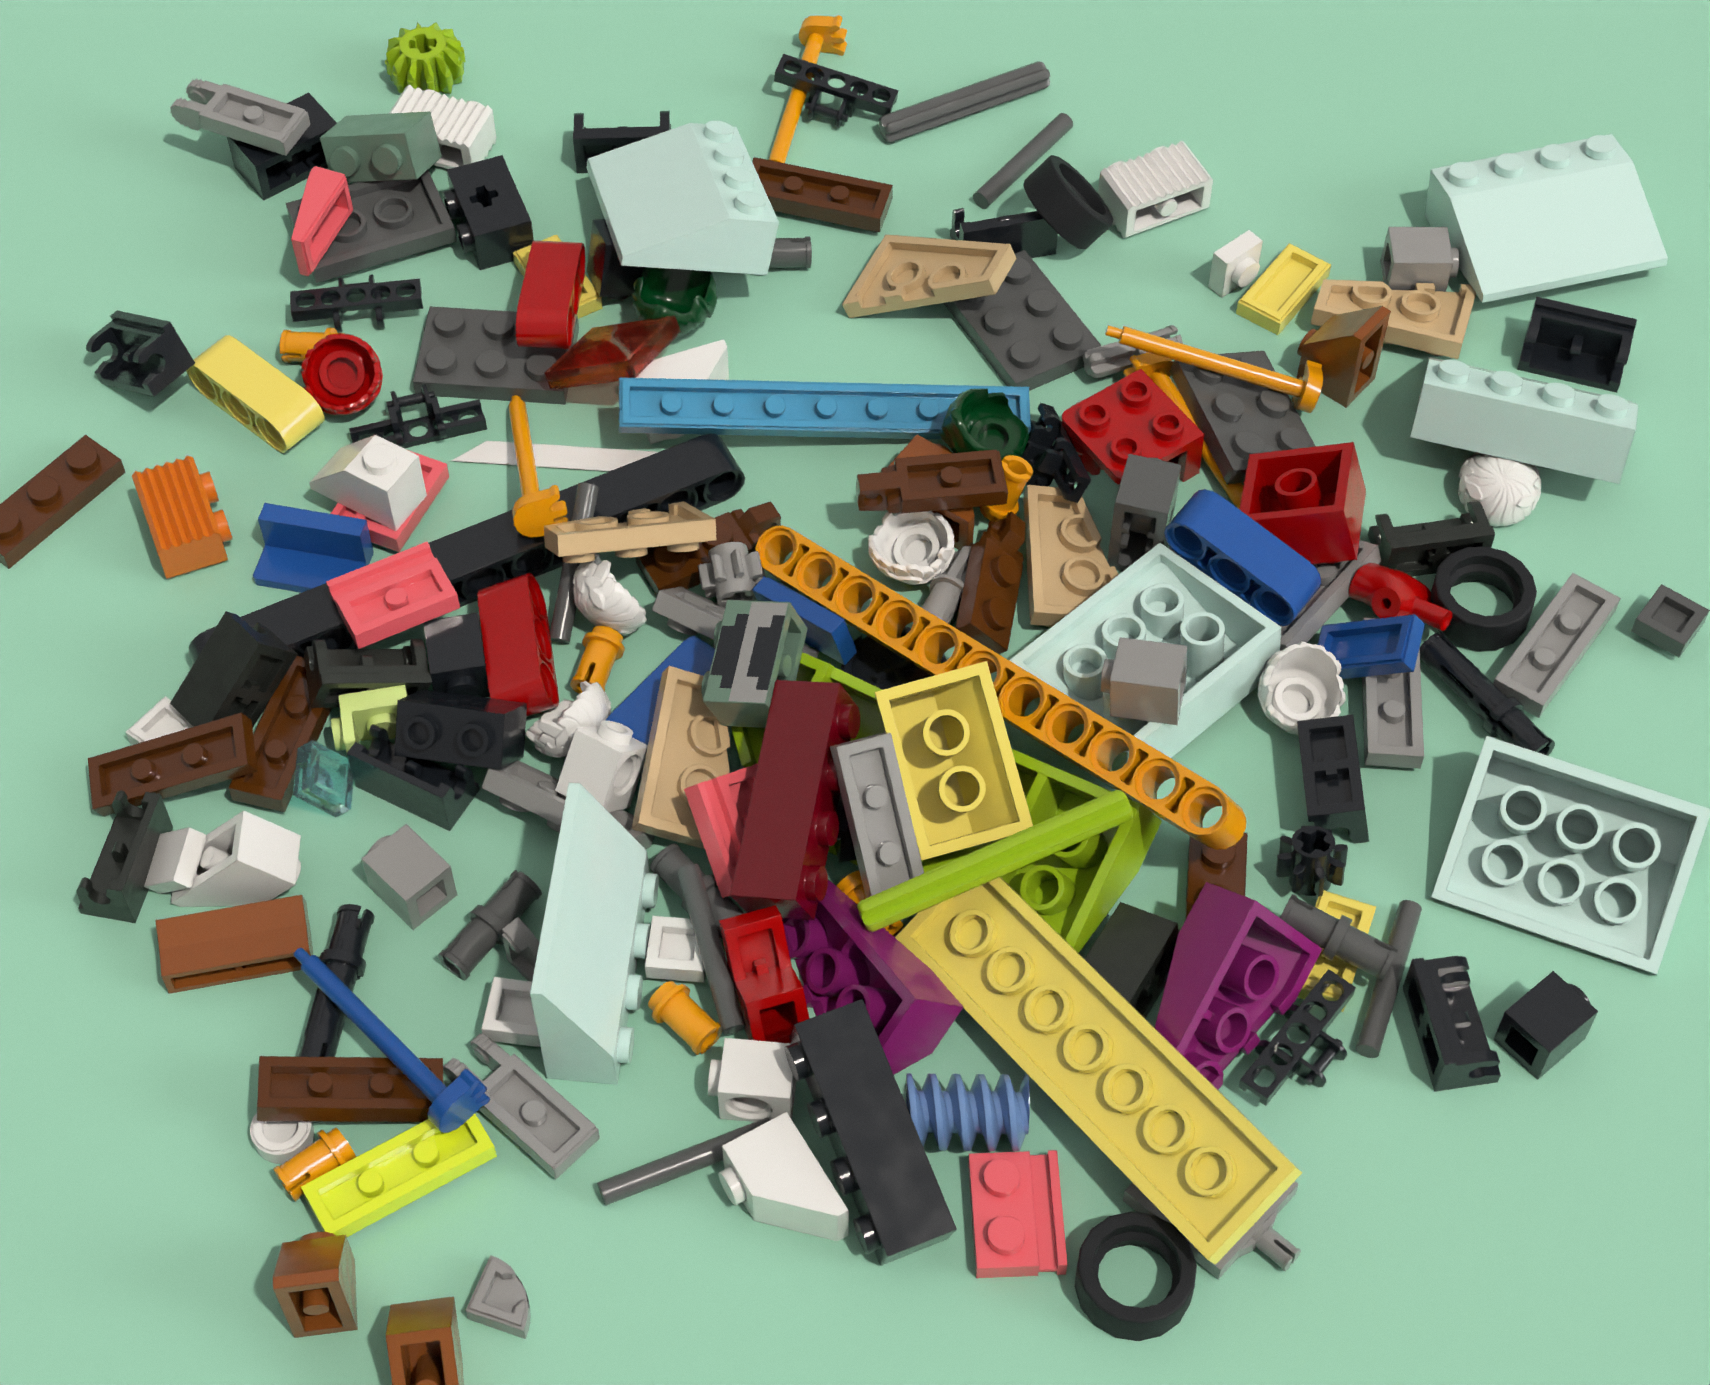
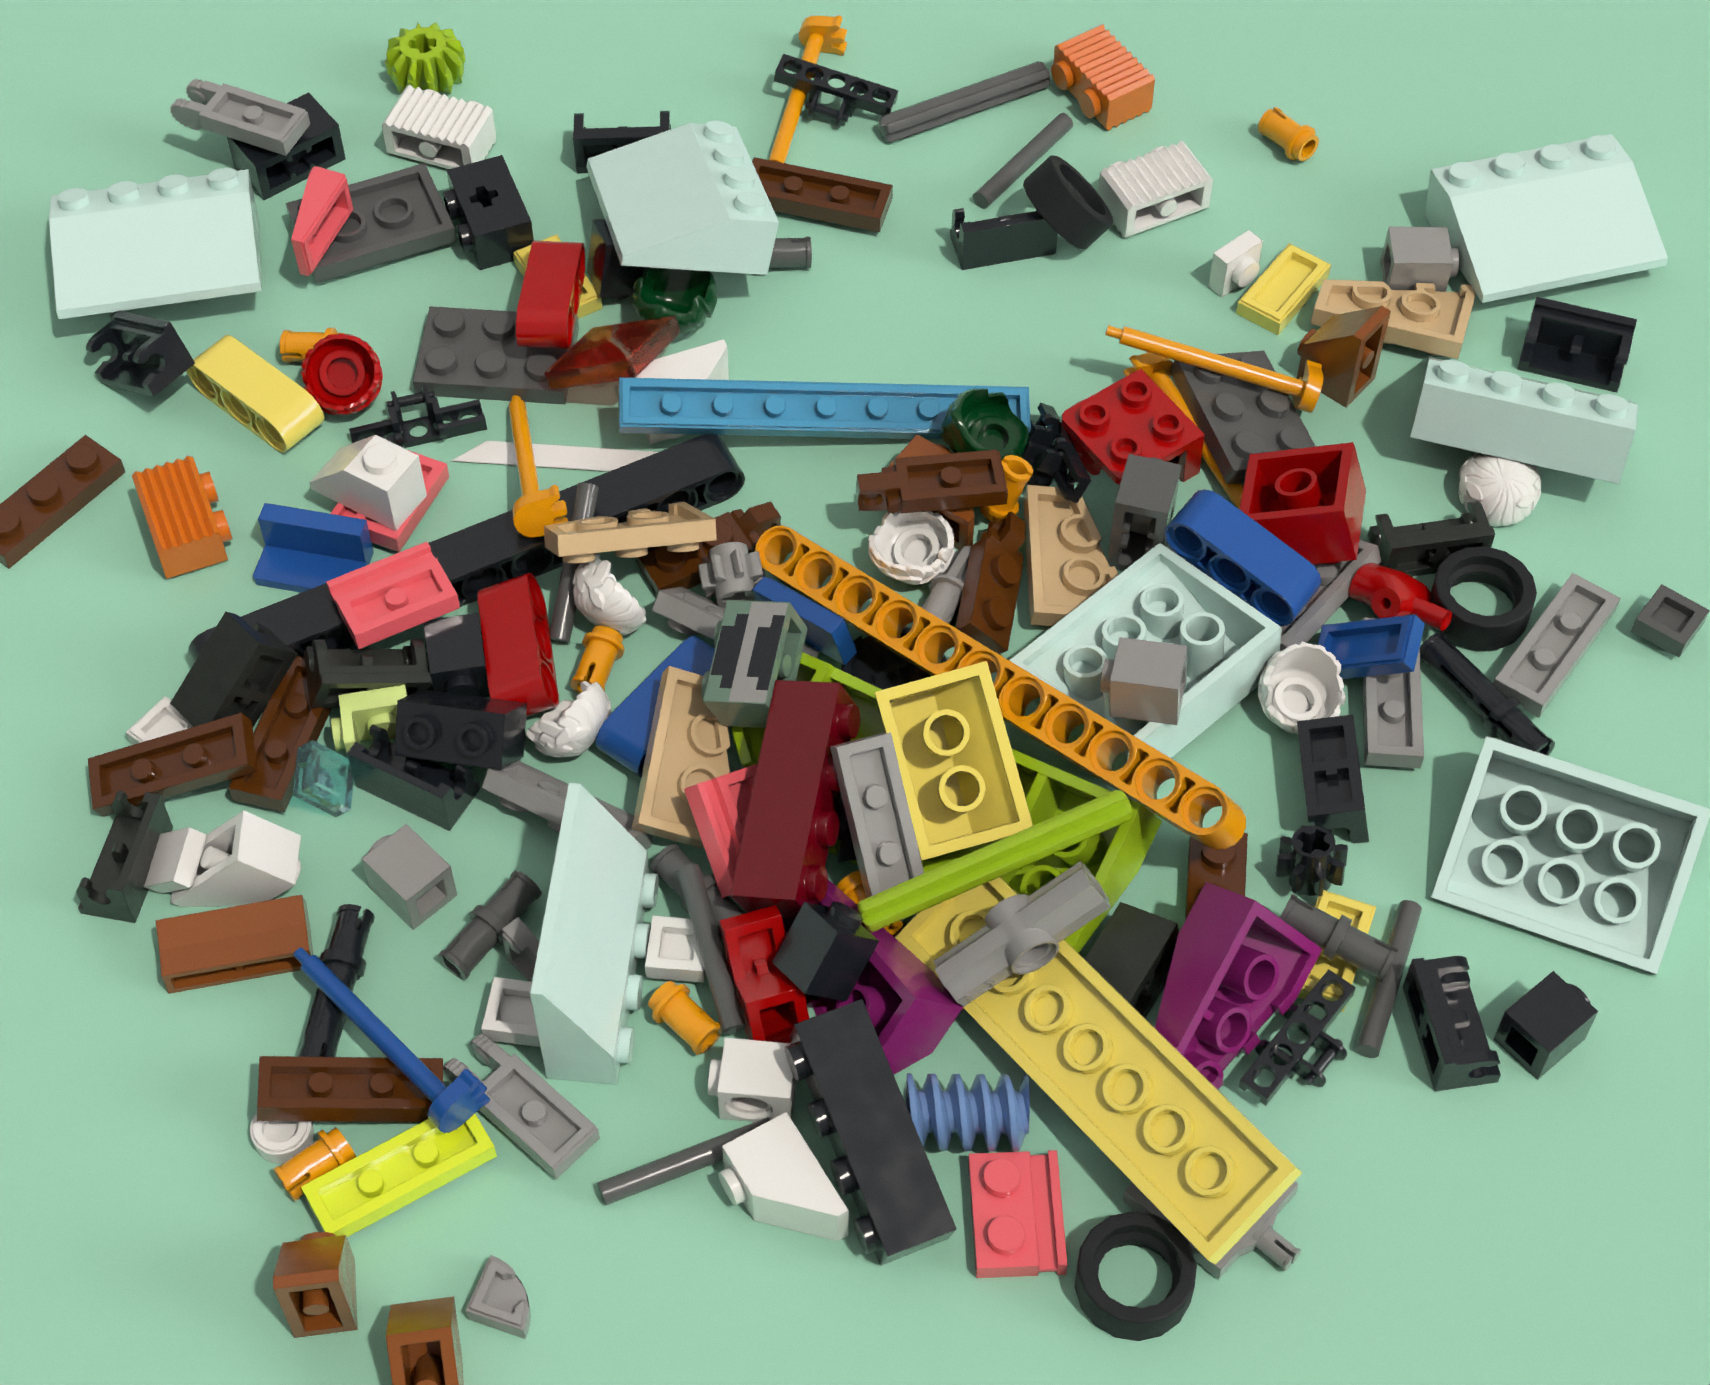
(154, 243): none -> light aqua slope
(373, 300): black piece -> none
(382, 146): sand green brick -> none
(605, 764): white brick -> none
(826, 950): none -> black brick
(927, 272): tan wing -> none
(1021, 934): none -> light grey piece
(1025, 328): dark grey plate -> none
(1103, 77): none -> orange brick
(1115, 356): light grey axle -> none
(1297, 140): none -> light orange pin

